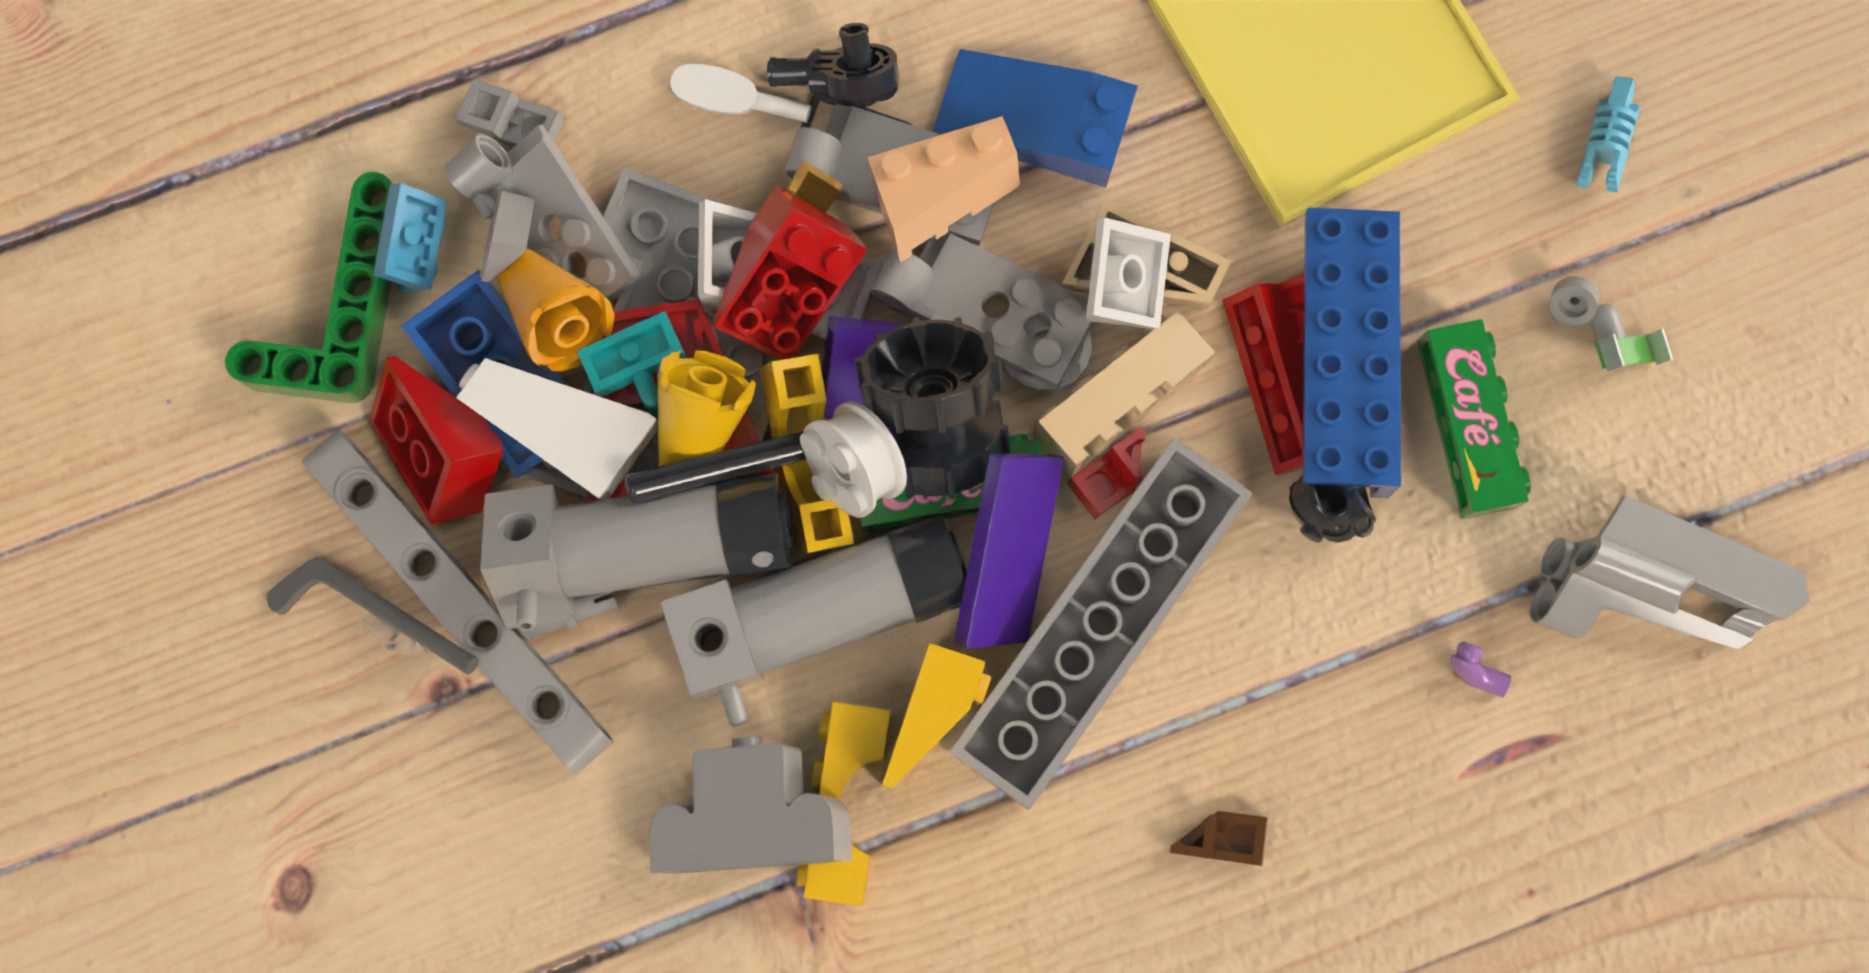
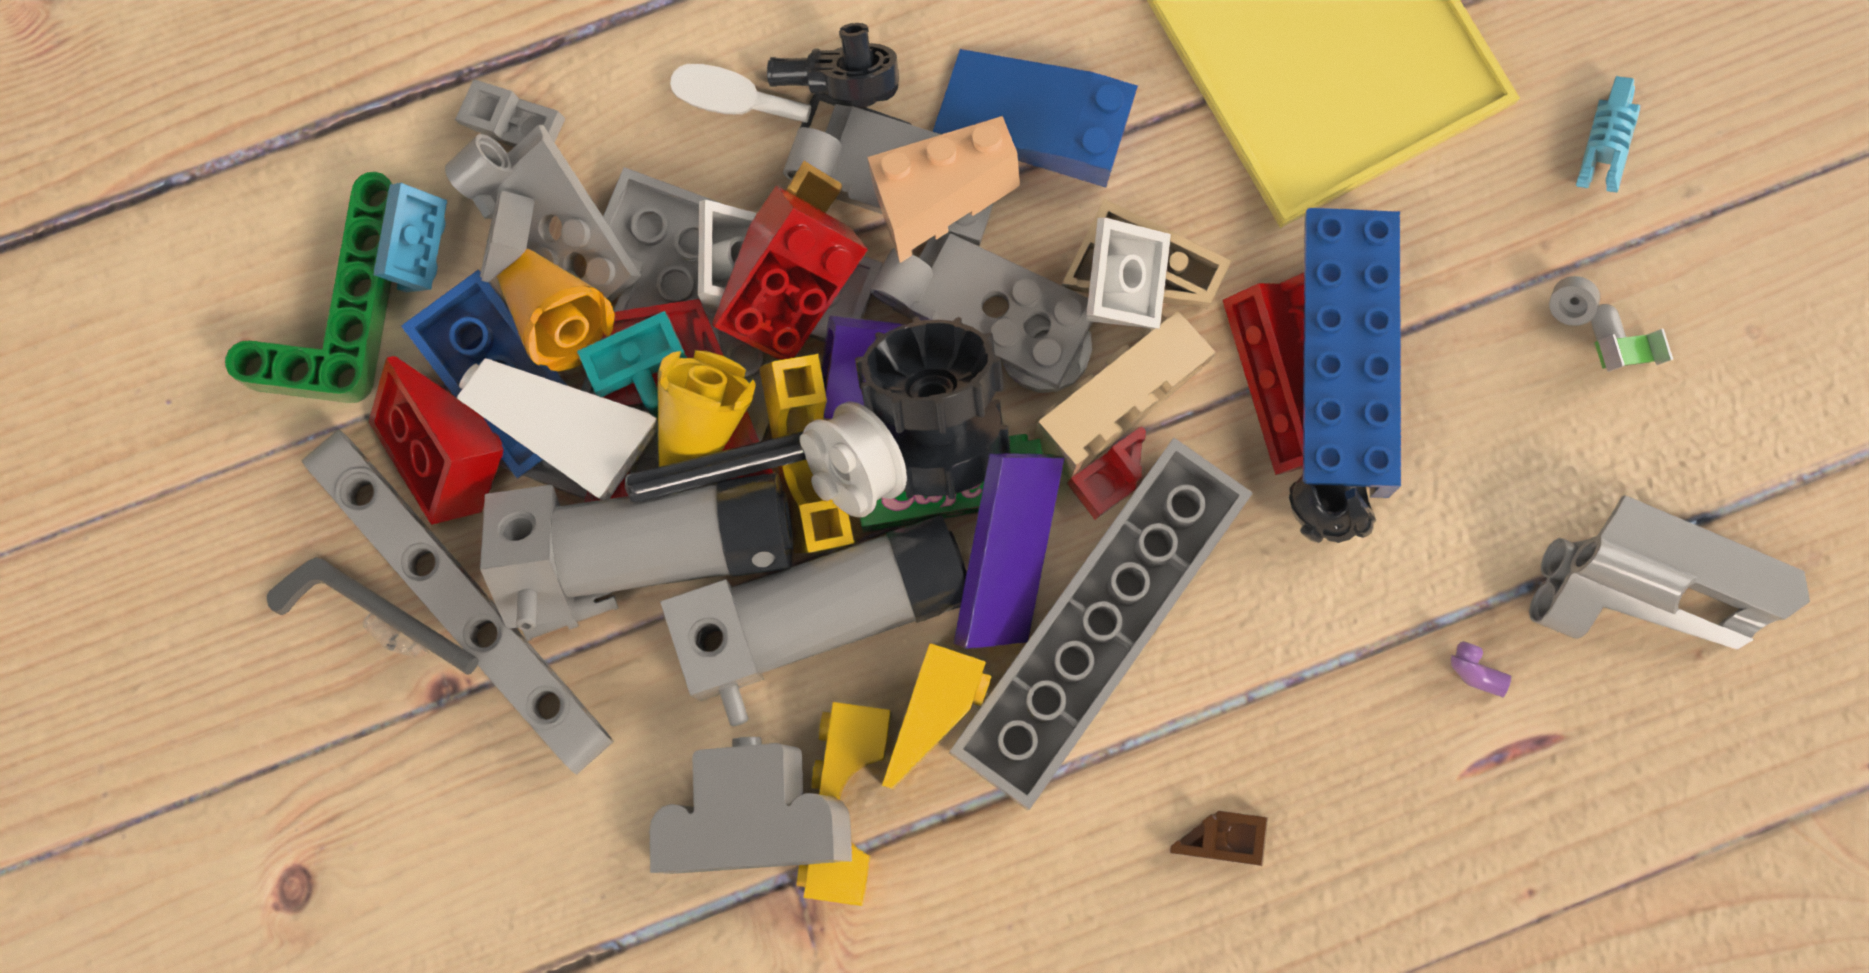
(1473, 419): green brick -> none

